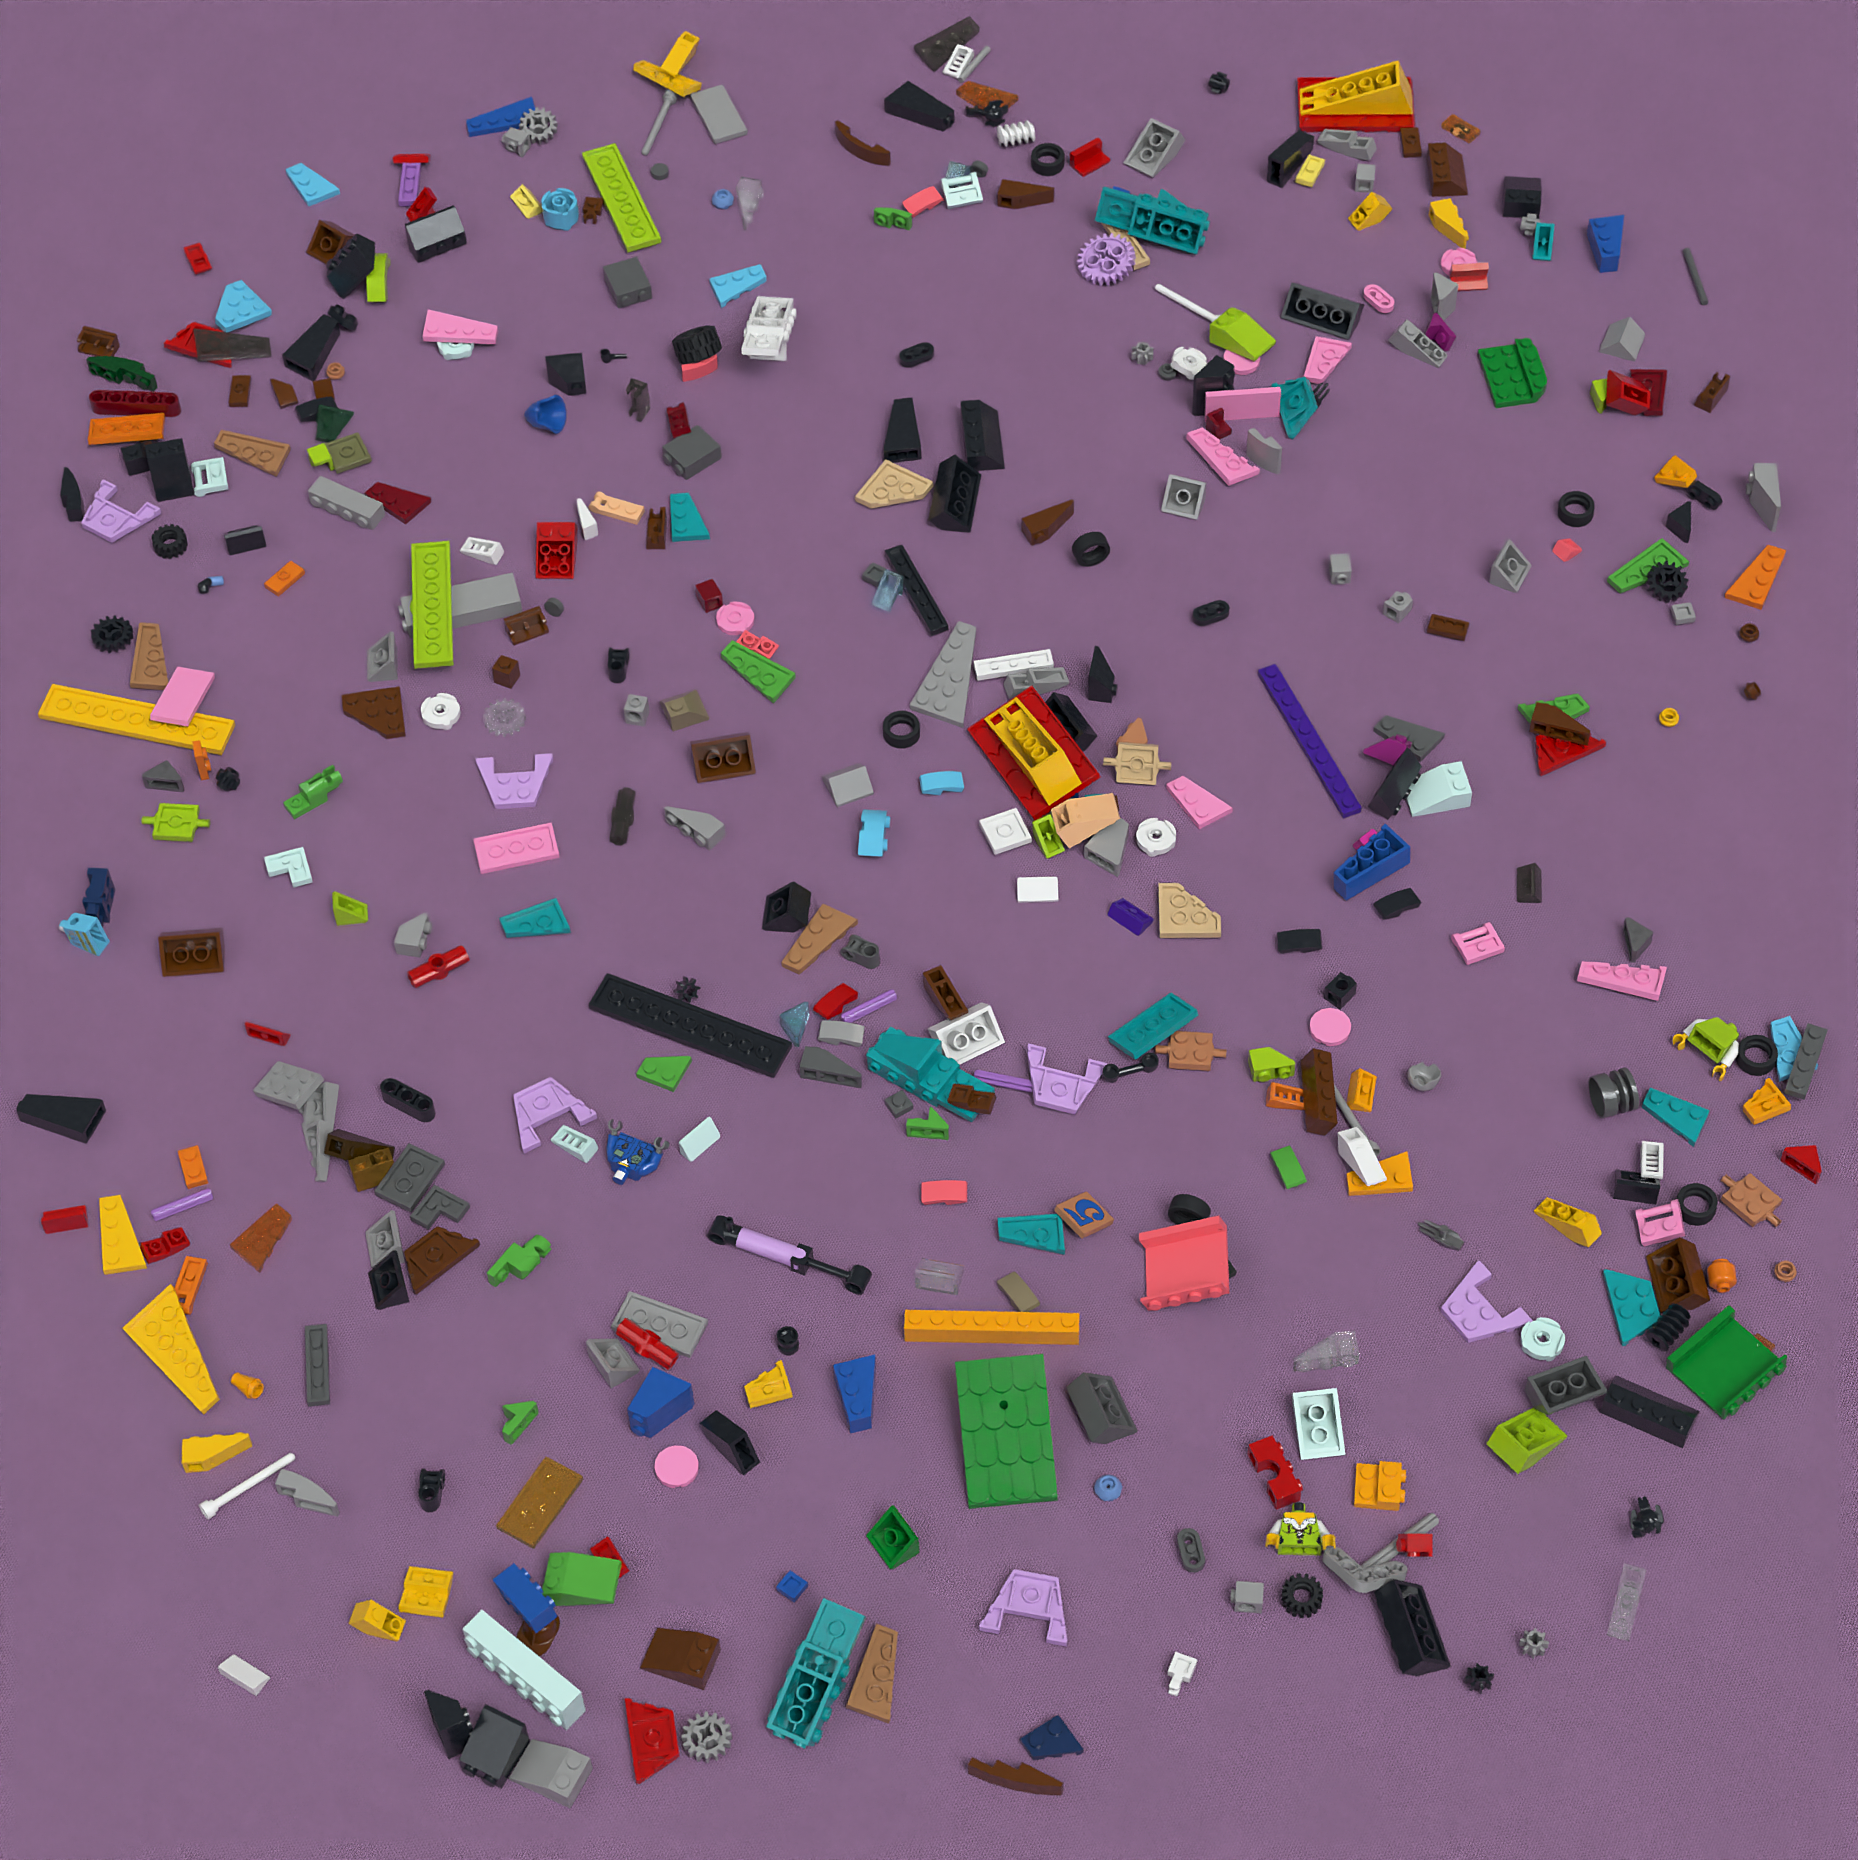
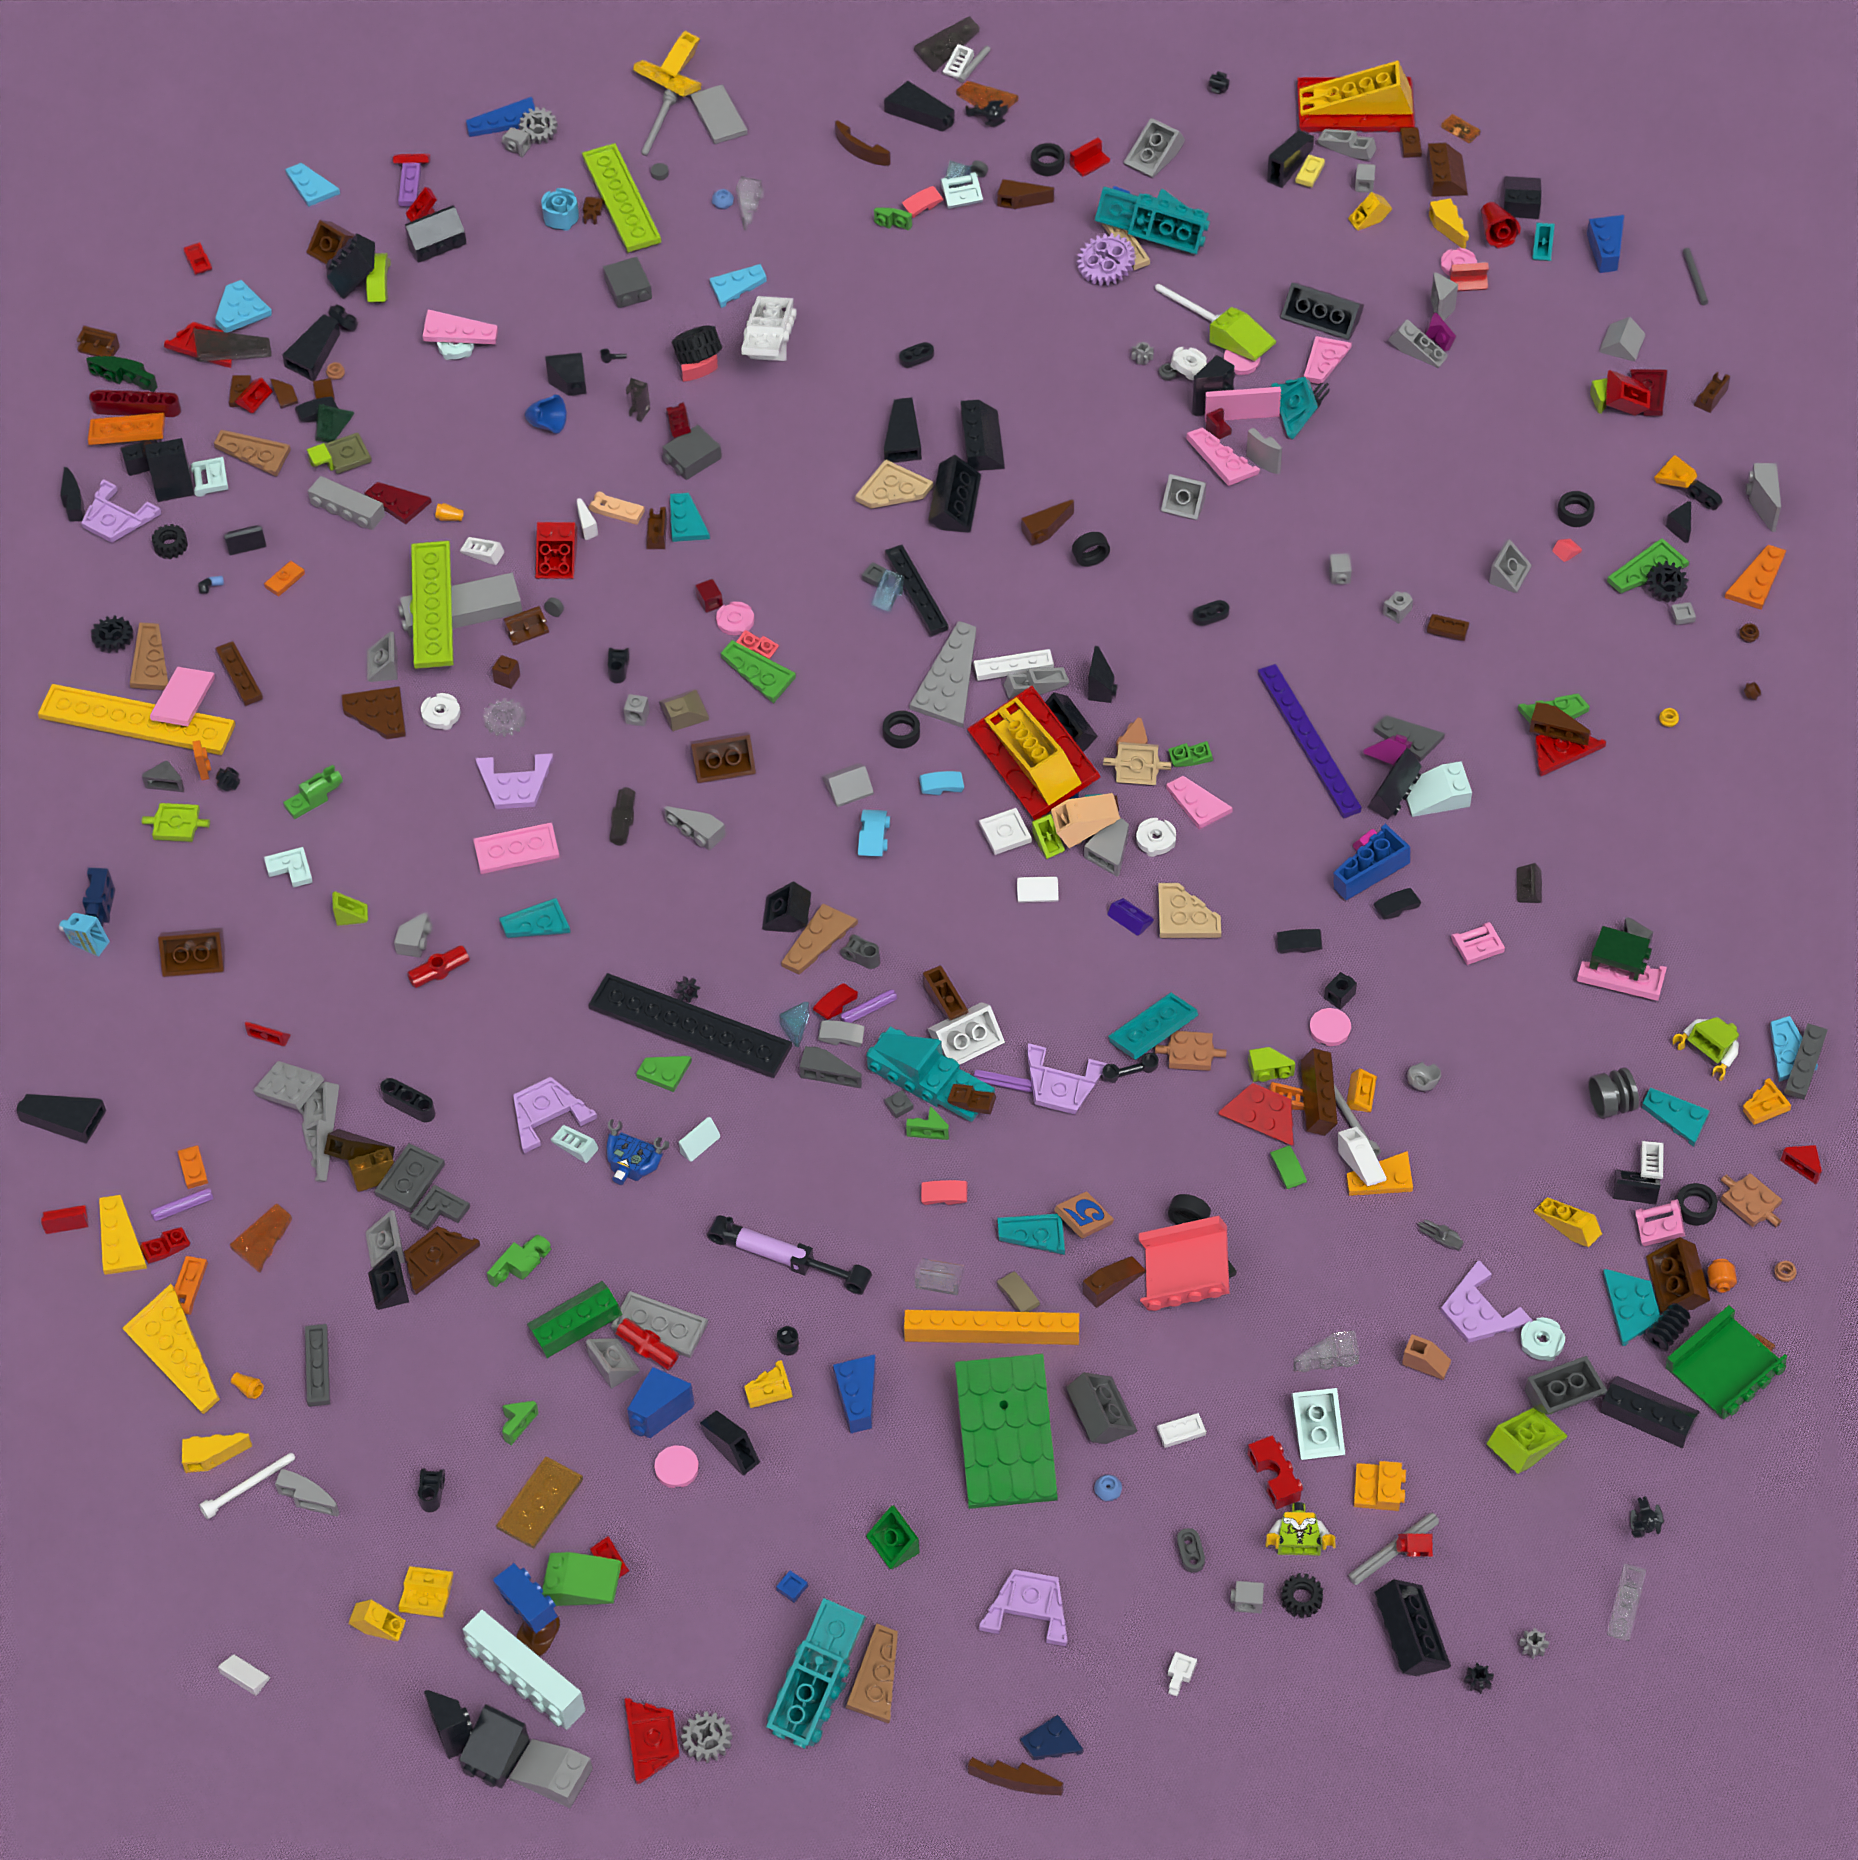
(239, 673): none -> reddish brown plate
(254, 395): none -> red slope
(448, 513): none -> light orange cone
(526, 202): light yellow slope -> none
(575, 1319): none -> green slope
(682, 1656): reddish brown slope -> none
(1015, 132): white piece -> none
(1111, 1280): none -> reddish brown slope
(1181, 1430): none -> white plate
(1189, 756): none -> bright green slope
(1263, 1112): none -> red wing
(1359, 1578): light grey beam -> none
(1378, 298): bright pink plate -> none
(1426, 1357): none -> nougat slope
(1499, 225): none -> red cone
(1513, 373): green plate -> none
(1529, 224): light grey gear -> none
(1621, 951): none -> dark green panel
(1763, 1043): black tyre -> none

